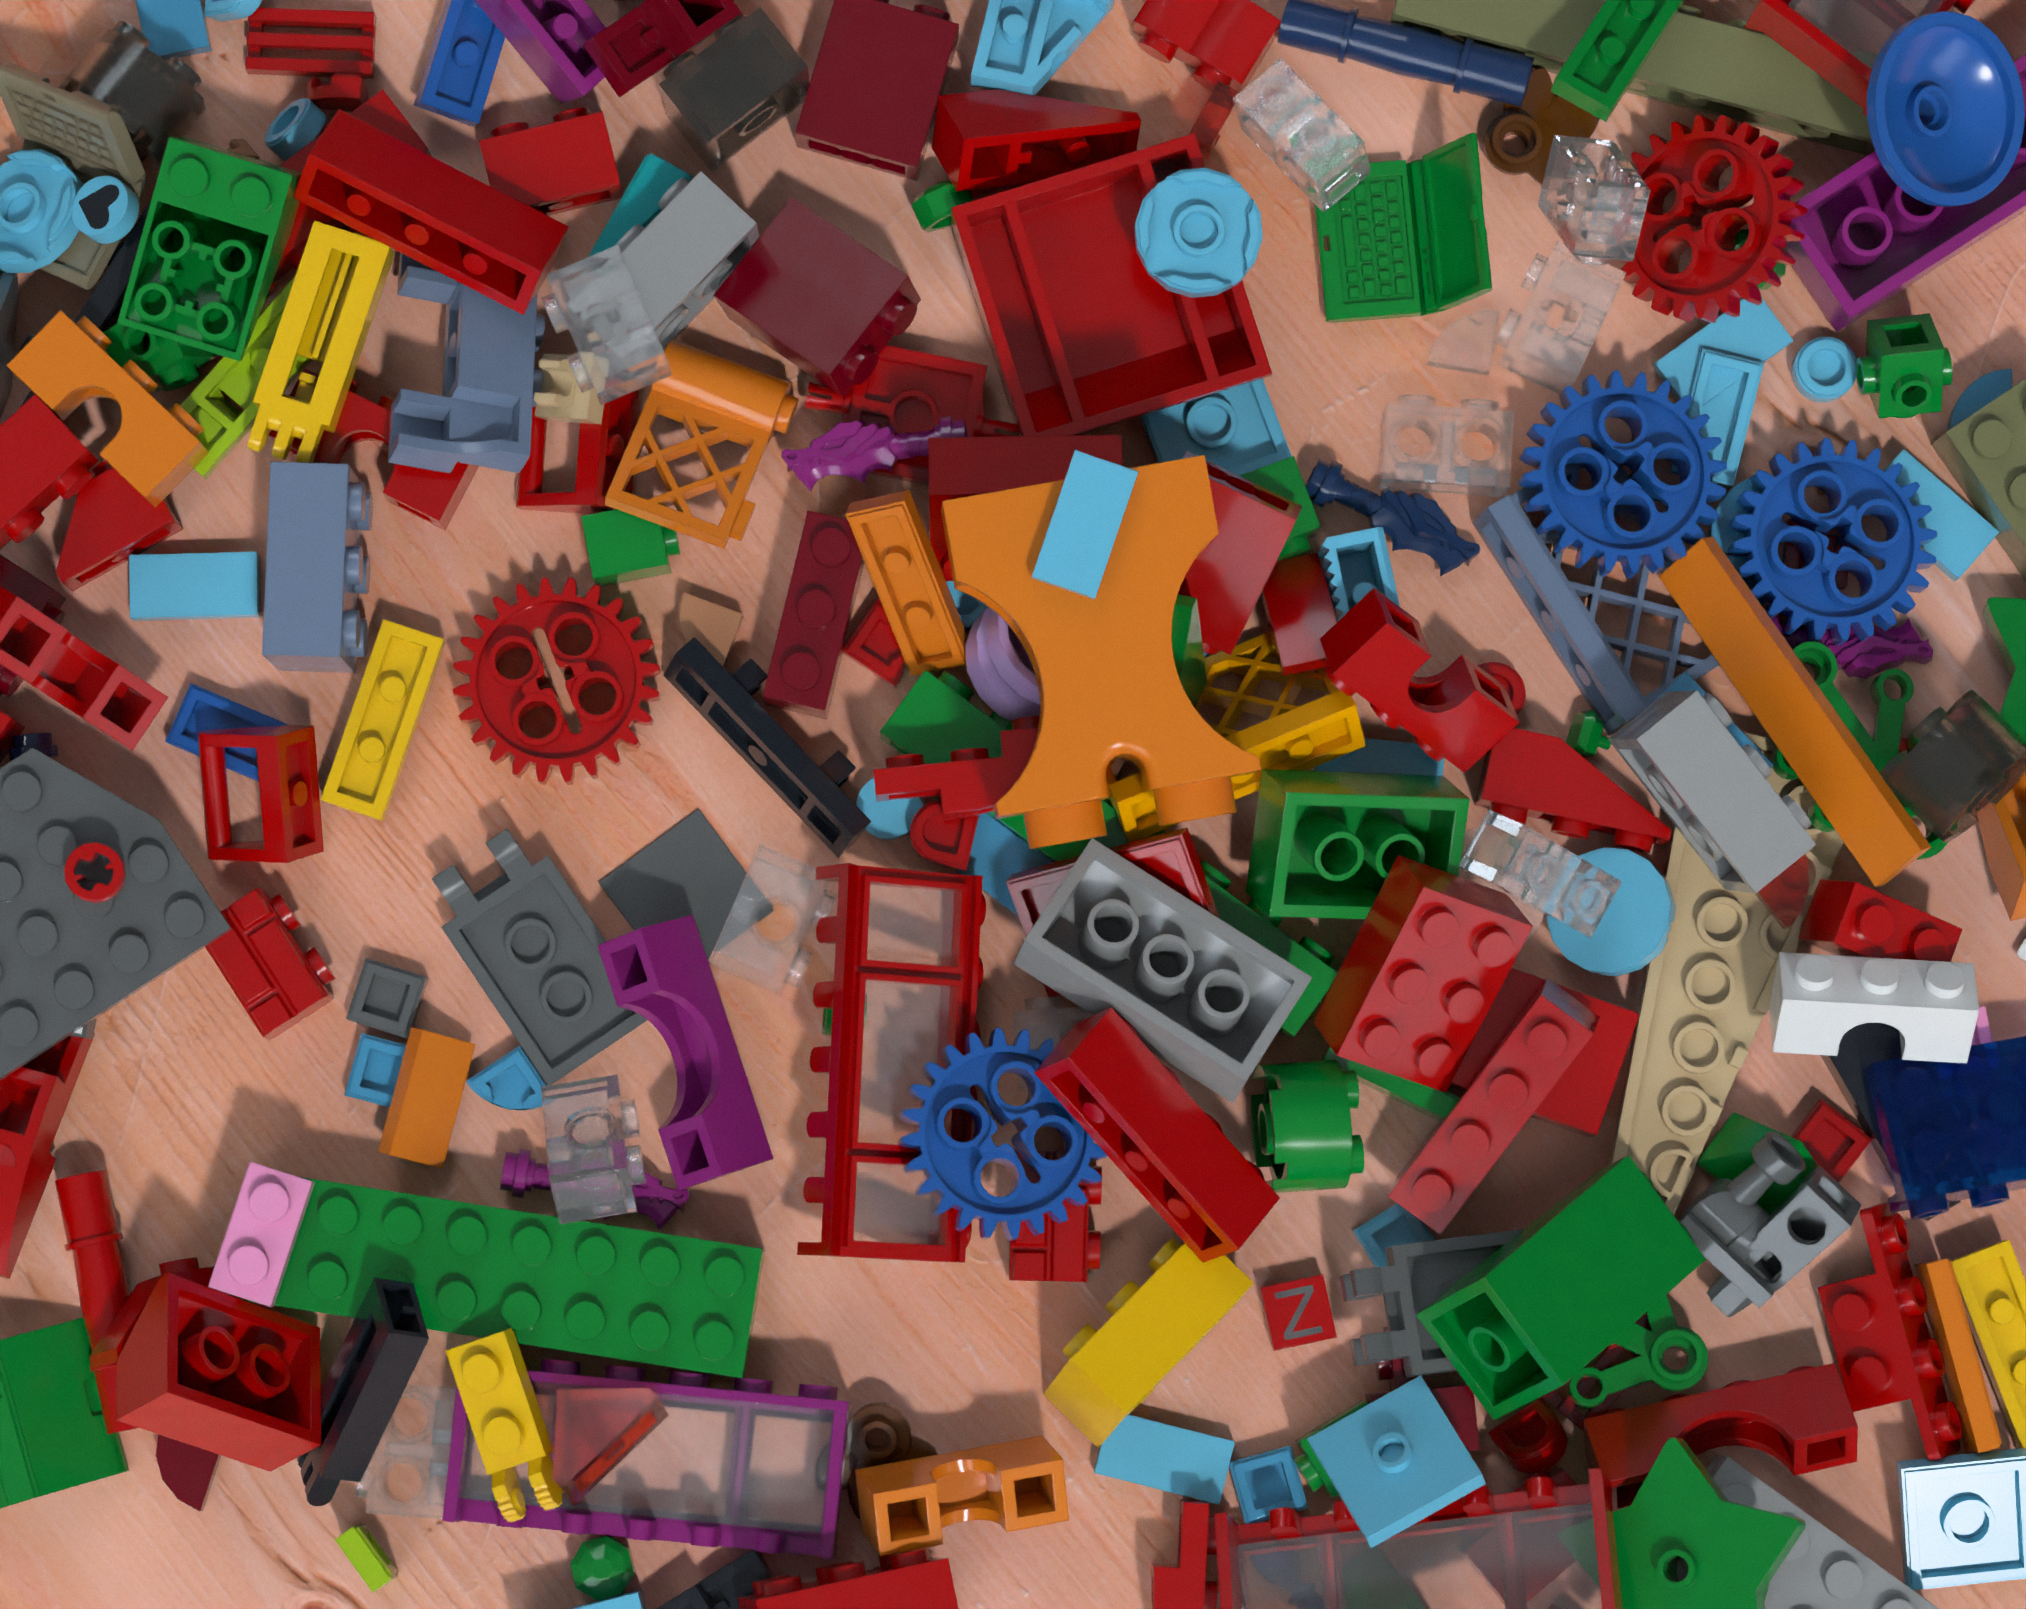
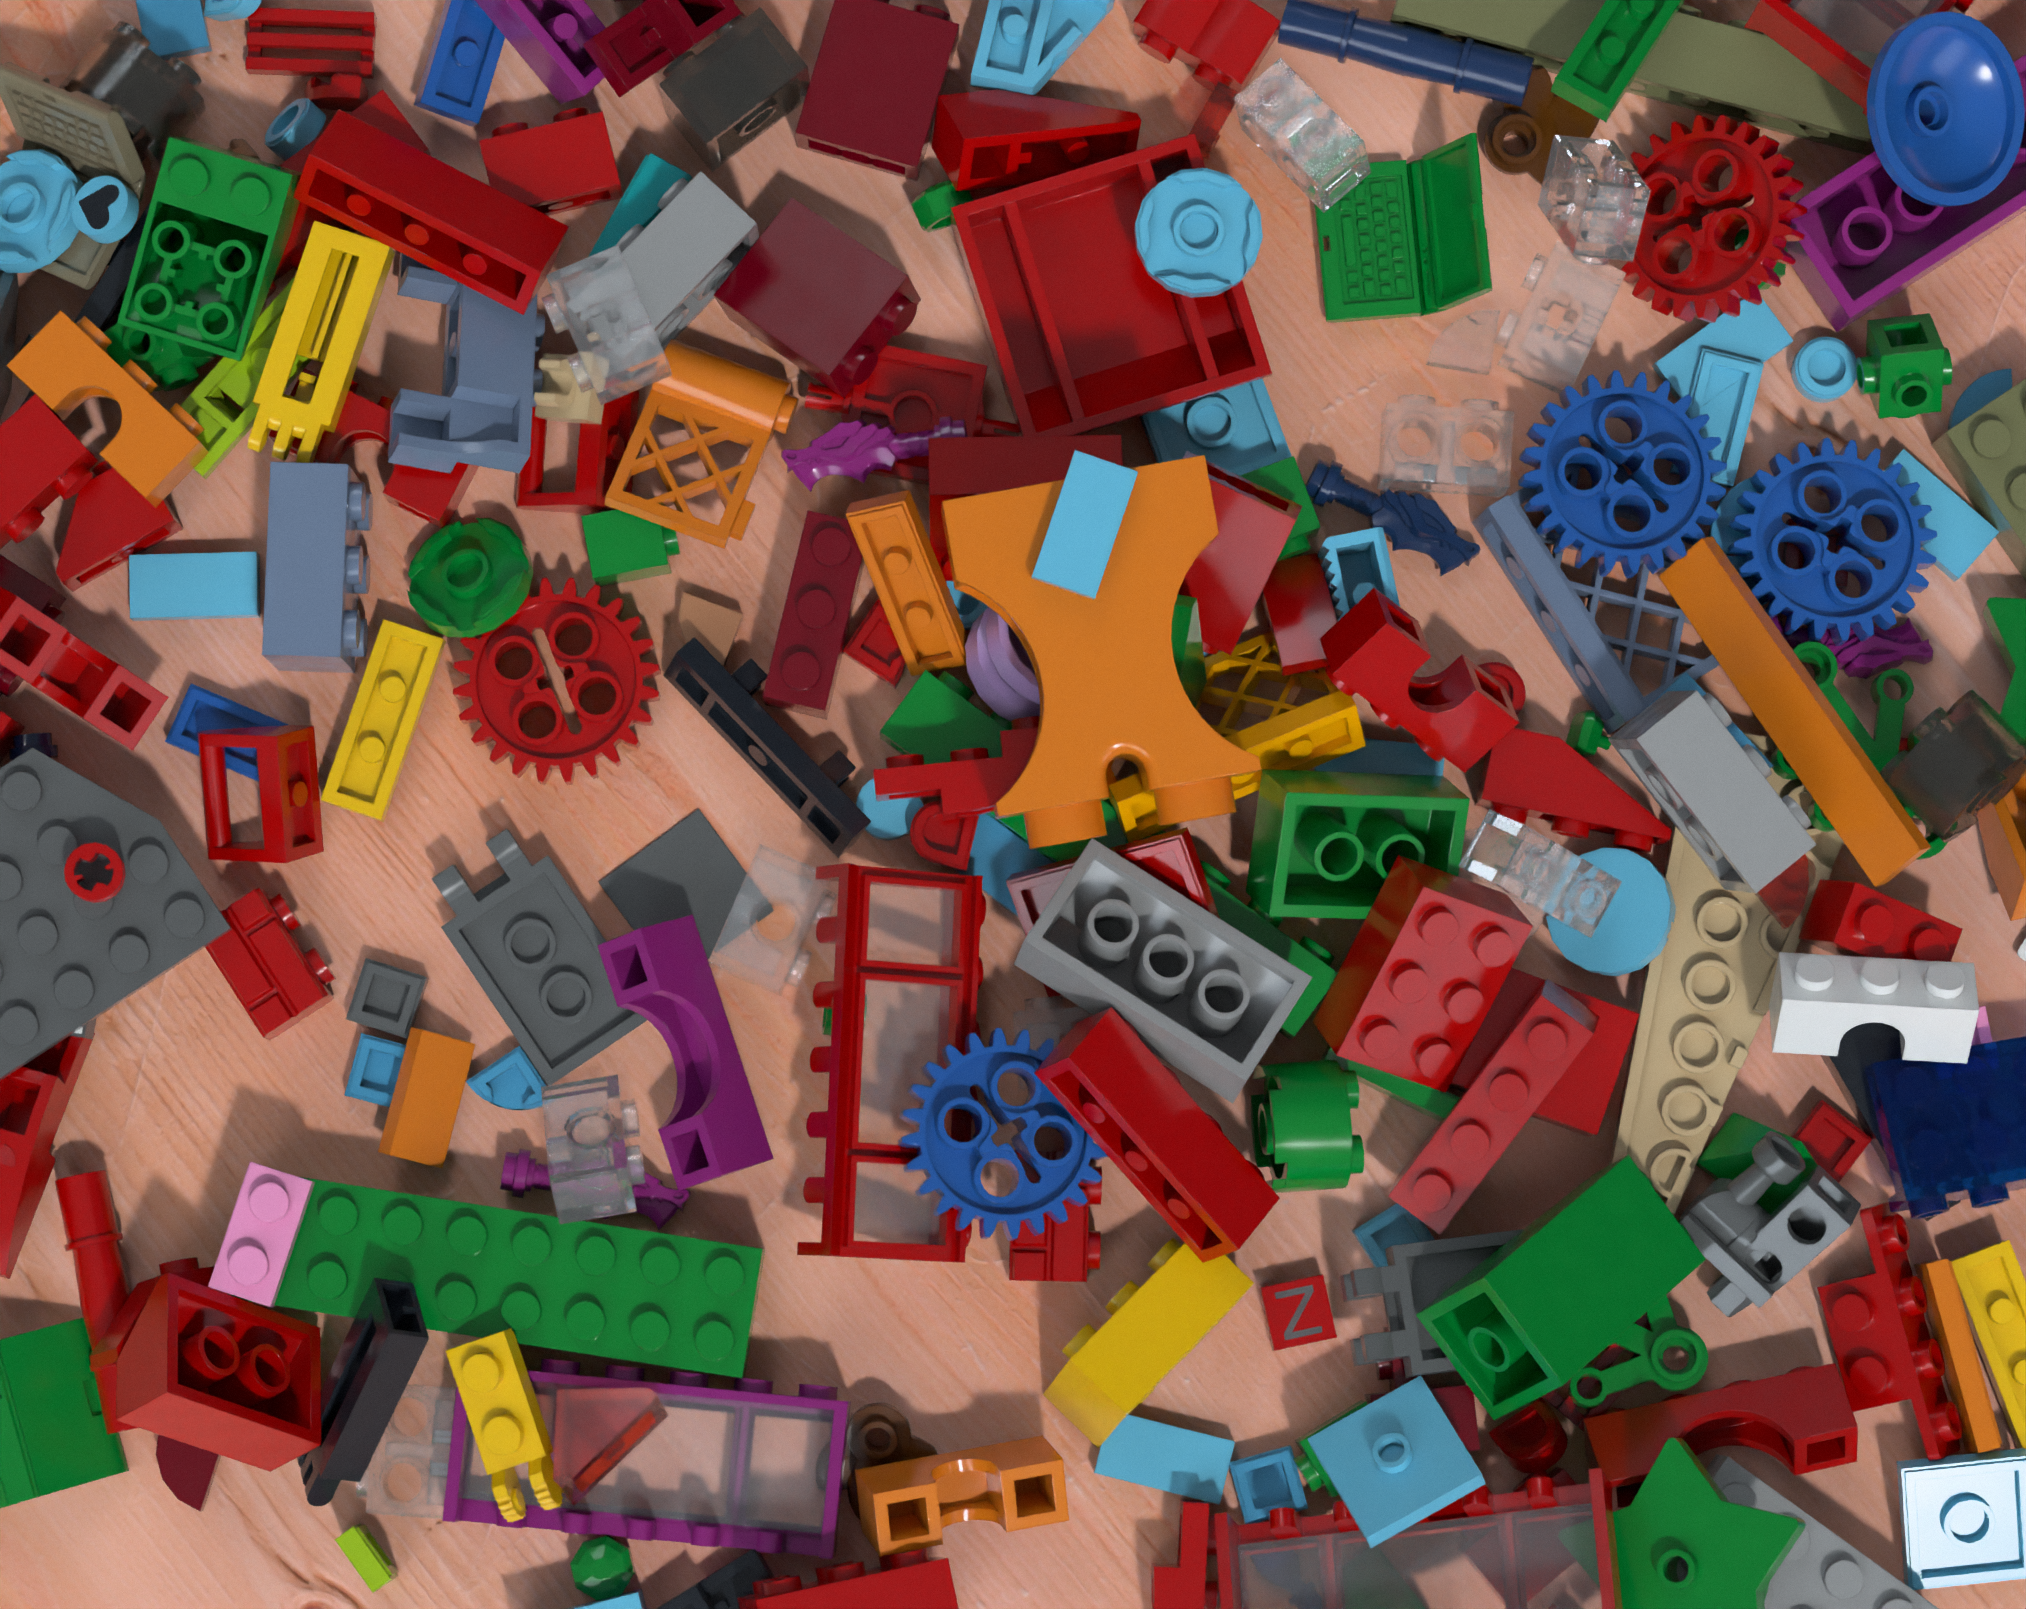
(470, 577): none -> green tile

